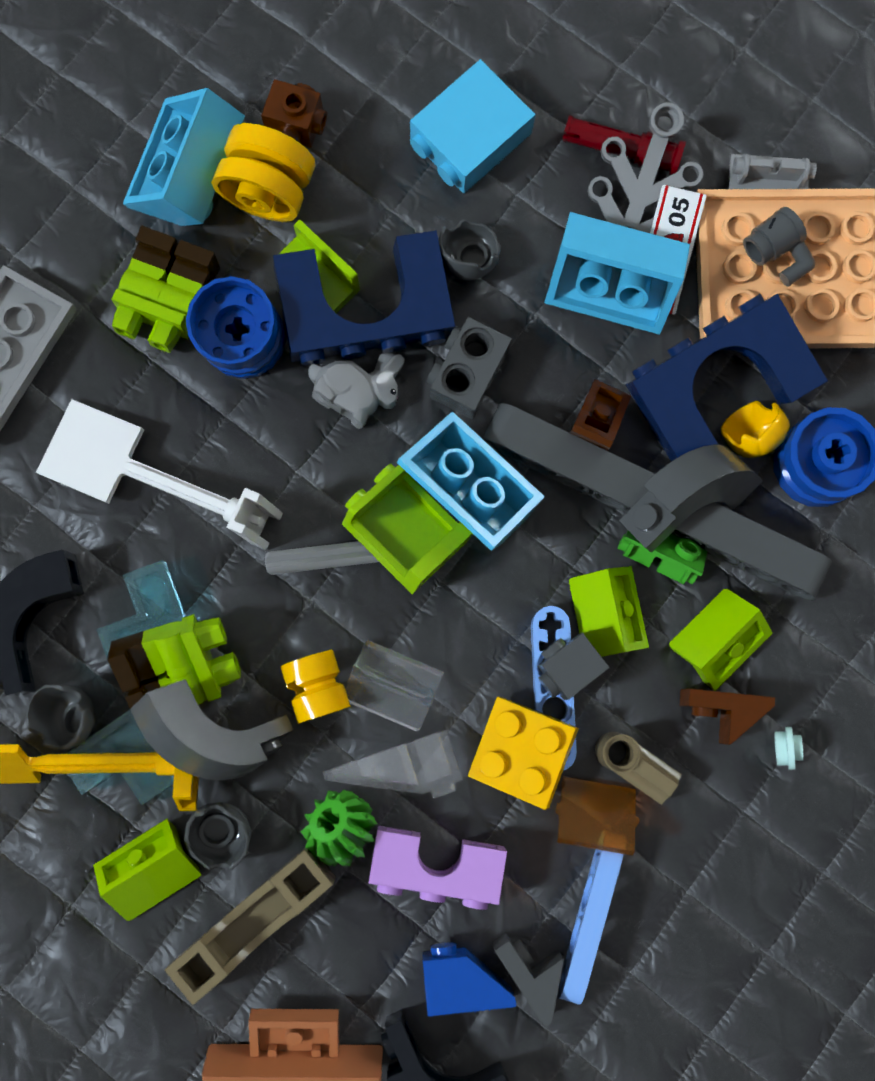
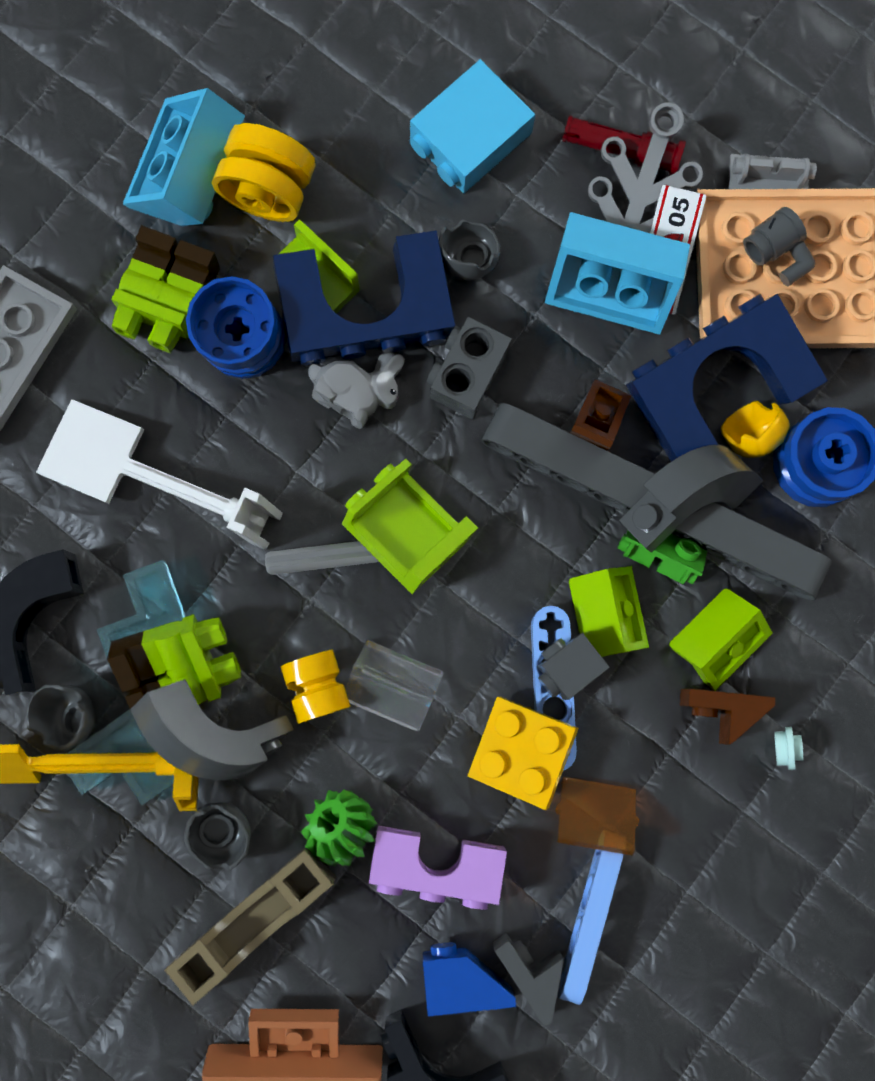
(145, 871): lime panel -> none
(295, 111): reddish brown brick -> none
(411, 767): clear slope -> none
(471, 480): medium azure slope -> none
(639, 767): dark tan piece -> none

